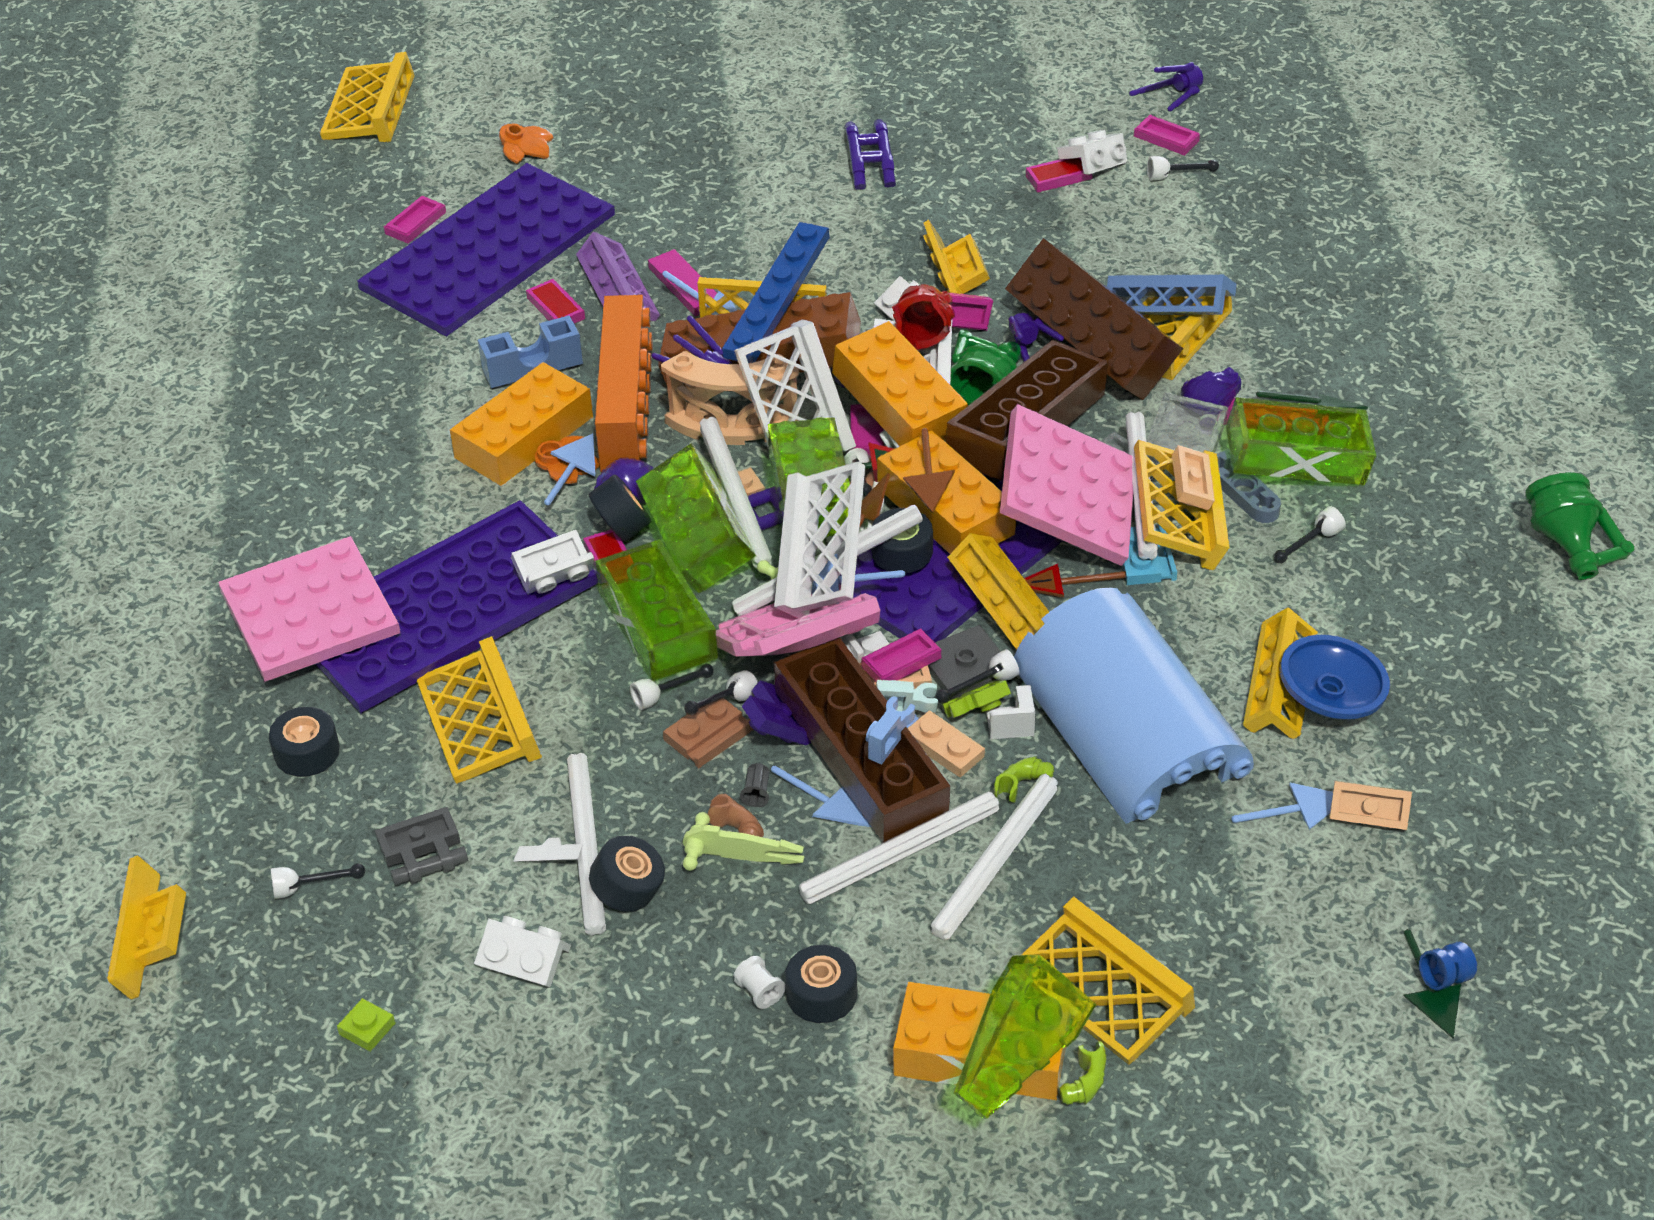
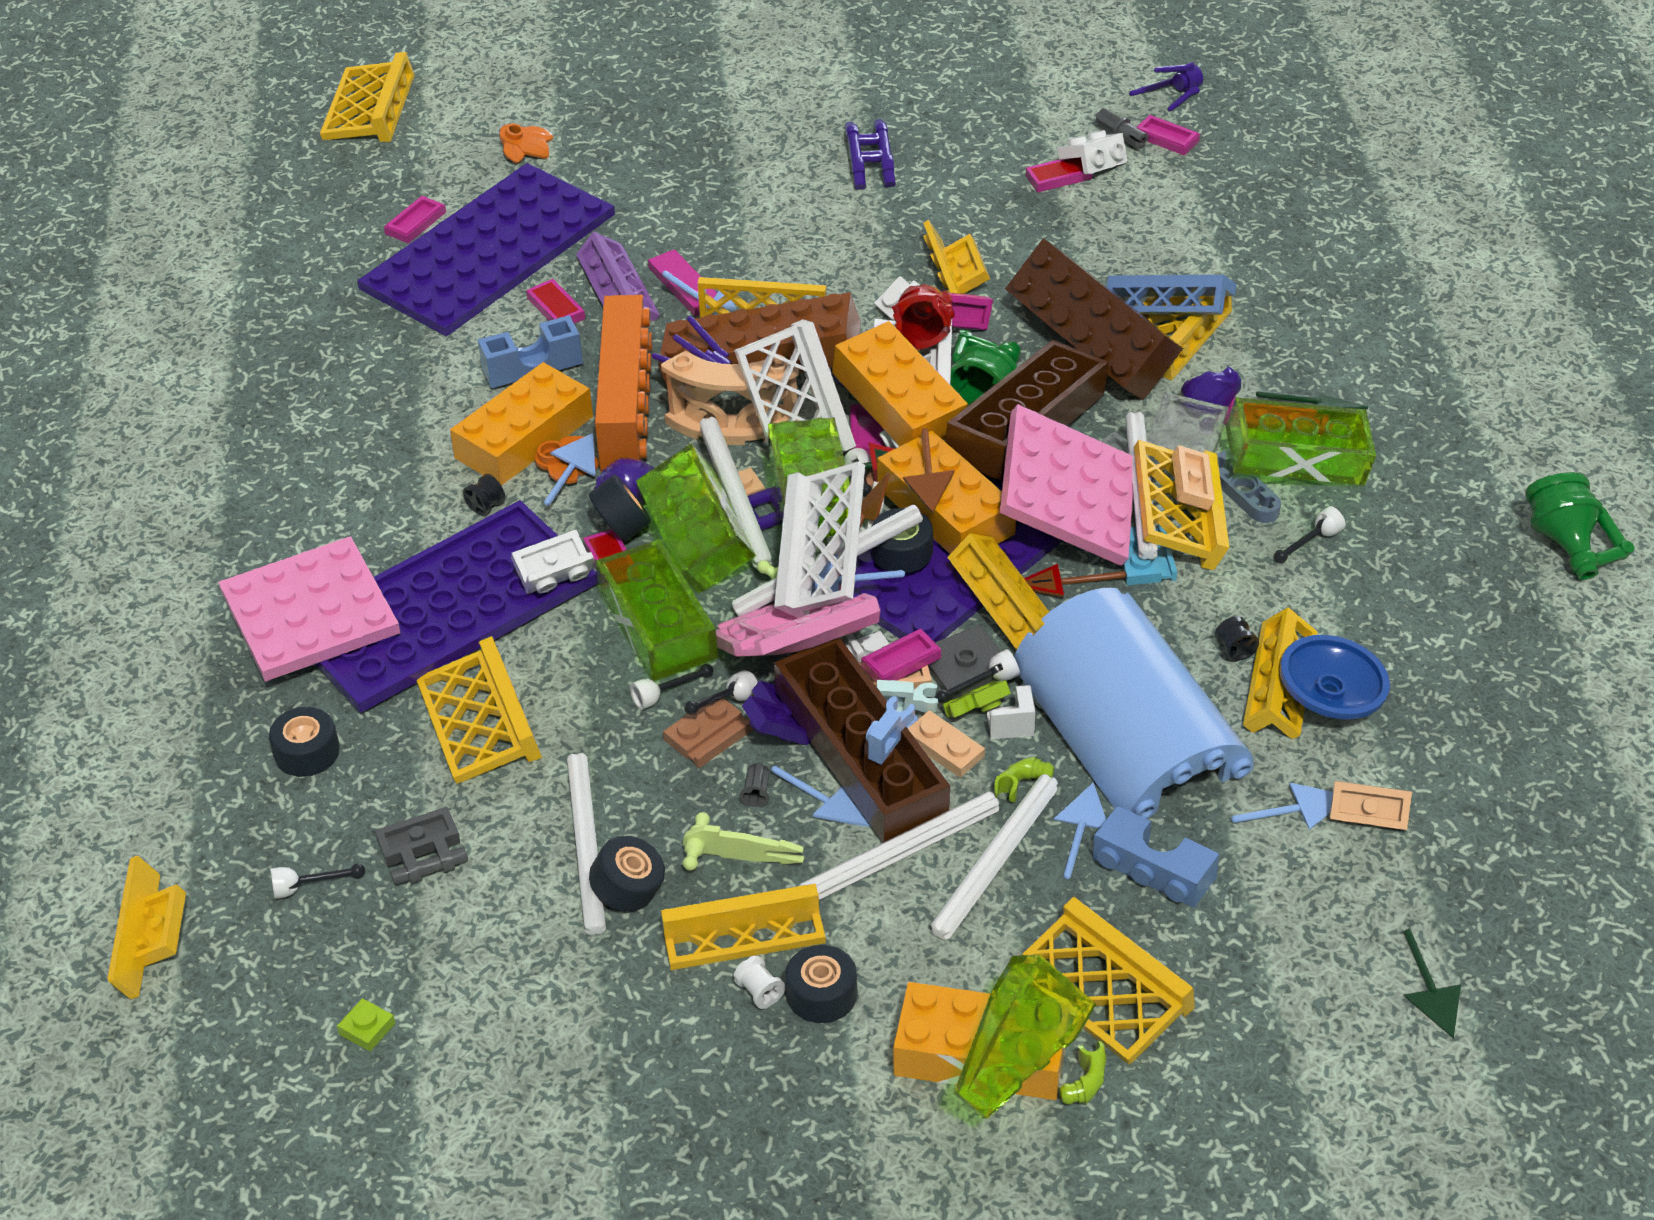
(484, 494): none -> black wheel
(521, 952): white bracket -> none
(549, 850): white sticker -> none
(729, 812): nougat piece -> none
(741, 919): none -> yellow fence
(777, 289): blue plate -> none
(1026, 330): dark purple plant -> none
(1084, 811): none -> light blue piece
(1121, 125): none -> dark grey axle
(1159, 167): hinge -> none
(1178, 873): none -> medium blue arch
(1236, 638): none -> black wheel
(1447, 965): blue wheel -> none

